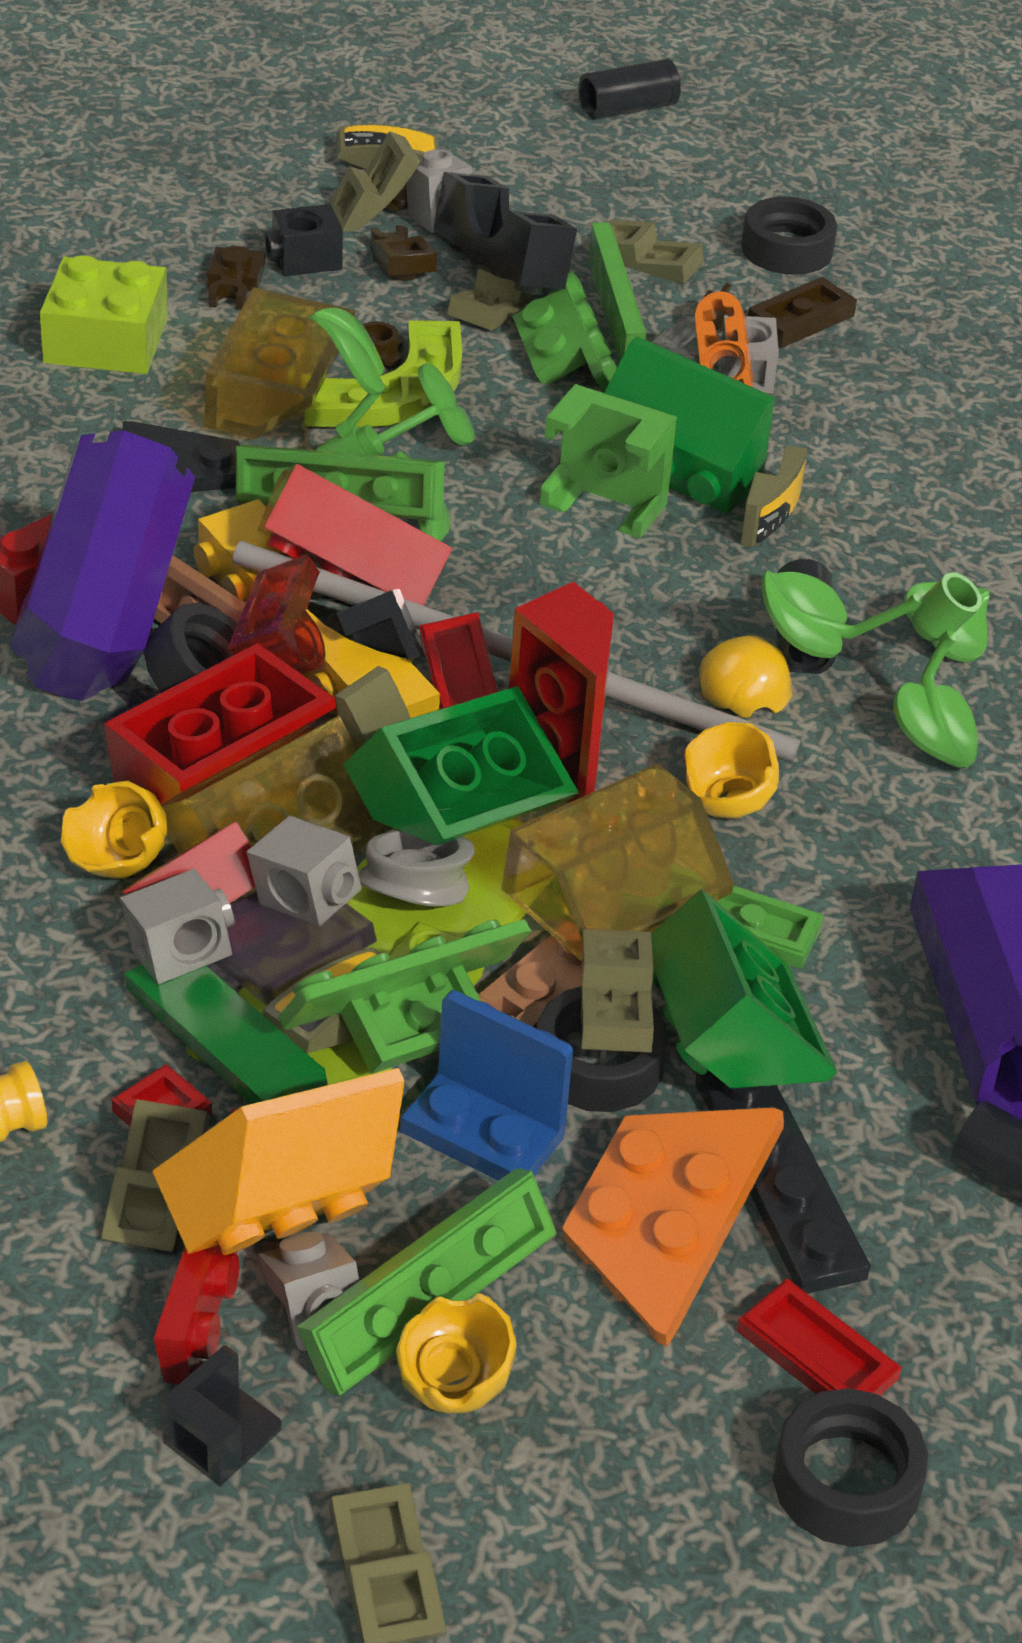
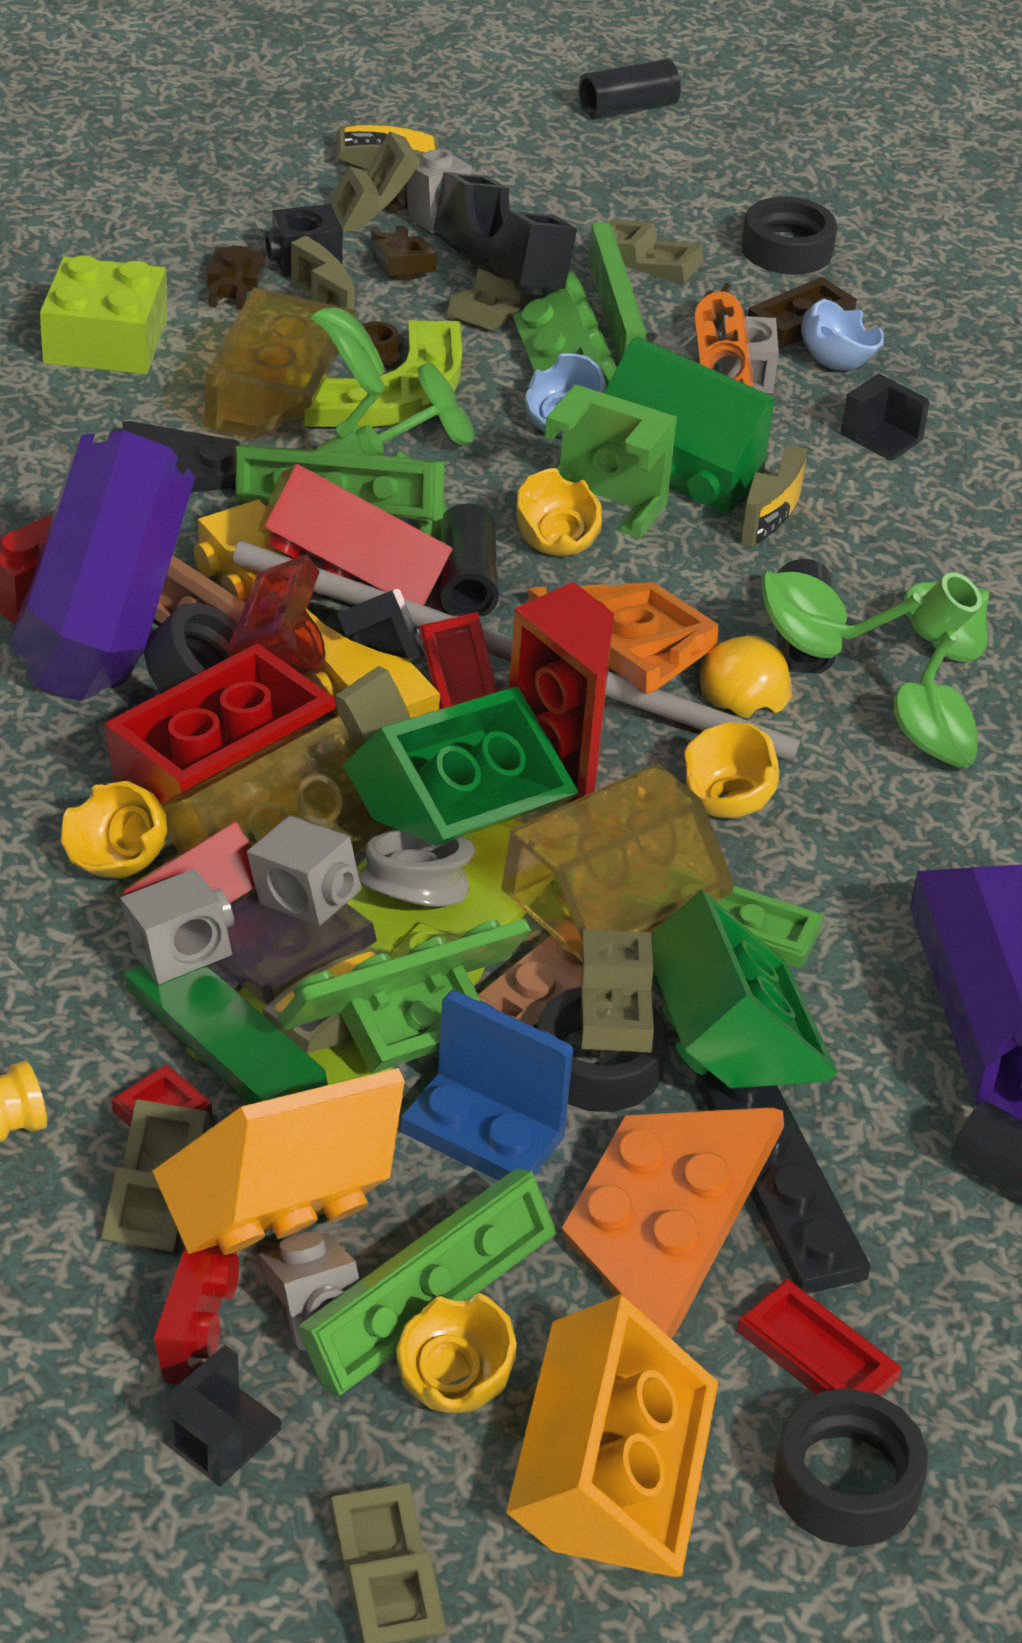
(321, 274): none -> olive slope
(471, 569): none -> black pin
(551, 385): none -> light blue hair
(557, 514): none -> yellow hair
(614, 1441): none -> light orange slope
(651, 632): none -> orange wing
(838, 336): none -> light blue hair
(884, 417): none -> black panel

